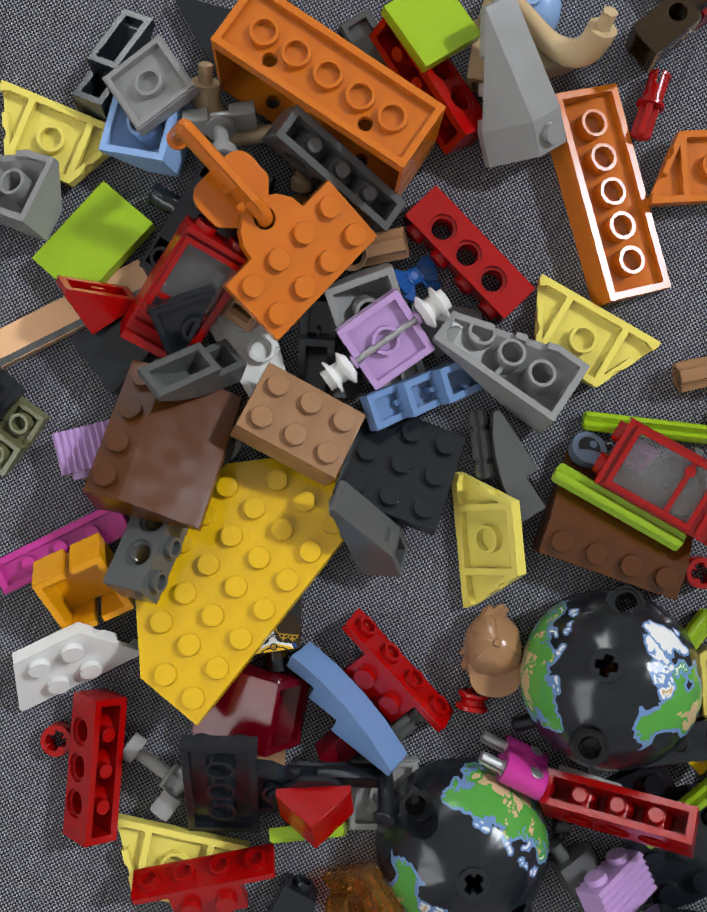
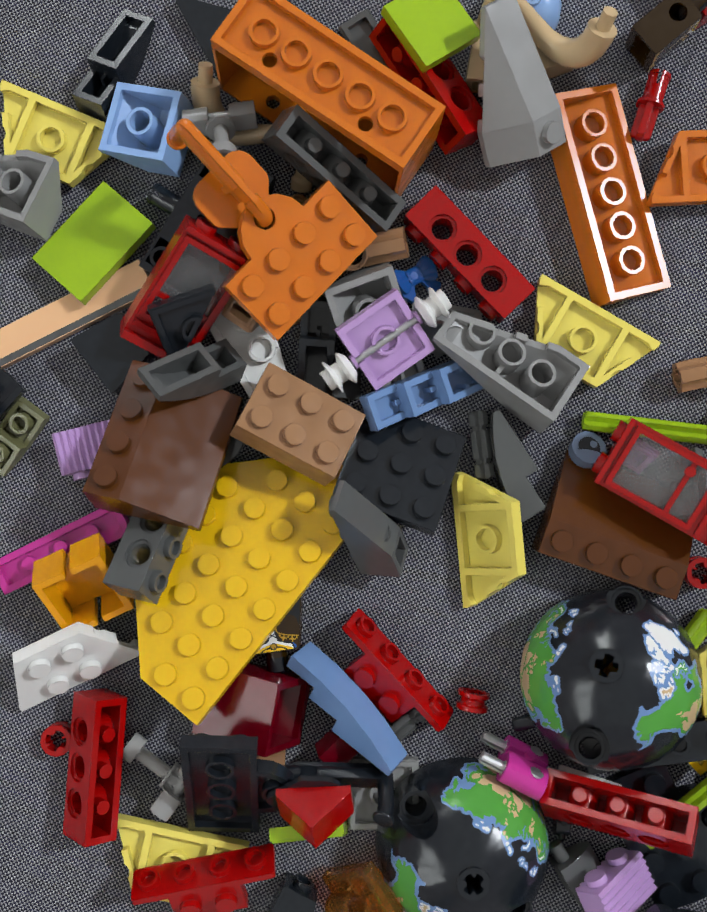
(96, 301): red slope -> none
(151, 85): light grey tile -> none
(493, 653): medium nougat hair -> none
(618, 507): lime axle -> none

